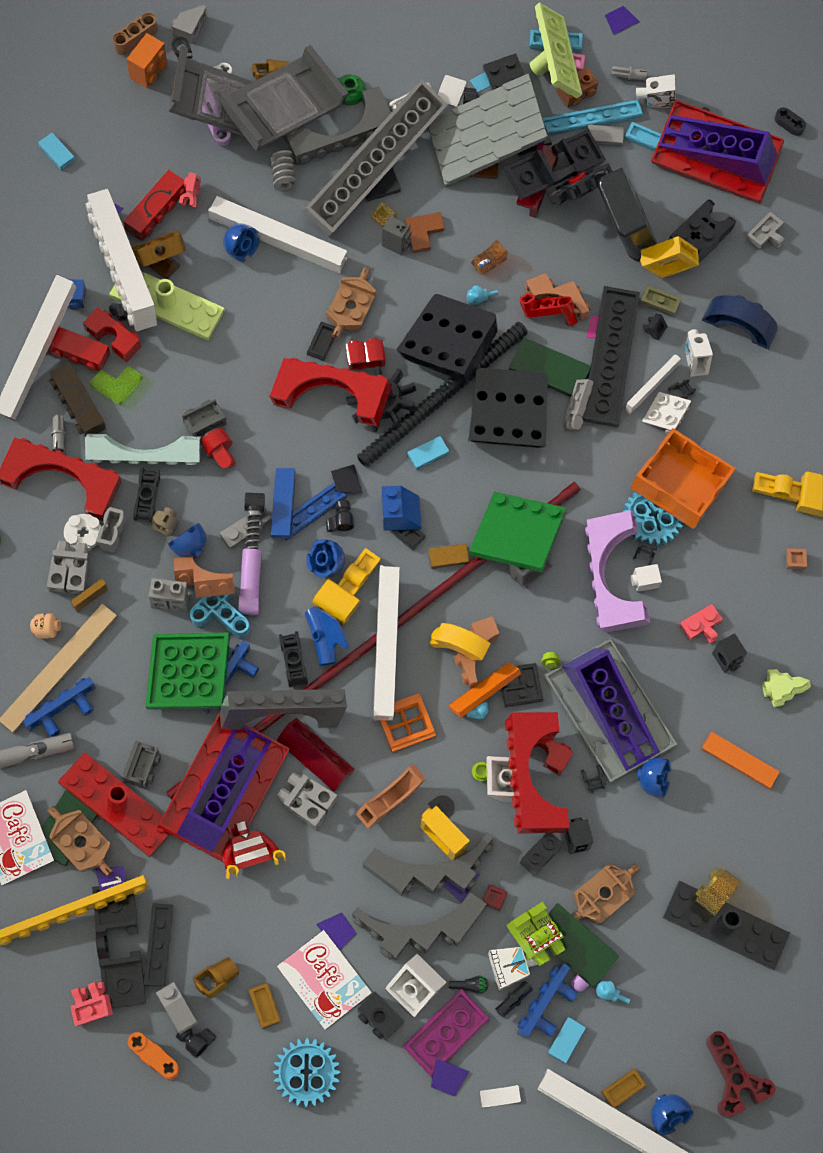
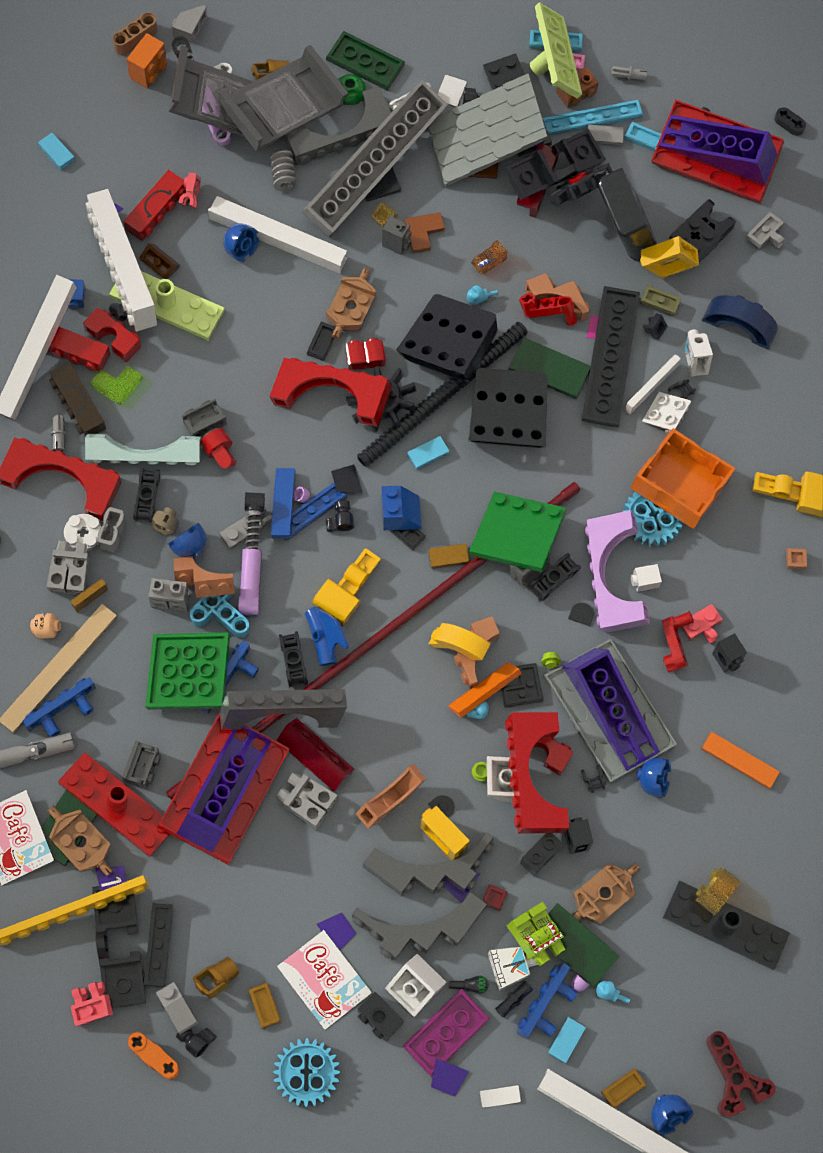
(171, 245): pearl gold piece -> none
(248, 850): torso -> none
(301, 495): none -> lavender hinge
(325, 558): blue cylinder -> none
(365, 60): none -> dark green tile
(386, 643): white tile -> none
(411, 738): orange piece -> none
(480, 82): medium azure sticker -> none
(564, 569): none -> black piece
(578, 404): light grey hinge -> none
(582, 613): none -> black piece
(620, 19): dark purple sticker -> none
(639, 549): black piece -> none
(659, 91): white torso -> none
(677, 658): none -> red beam
(783, 687): yellowish green rock -> none

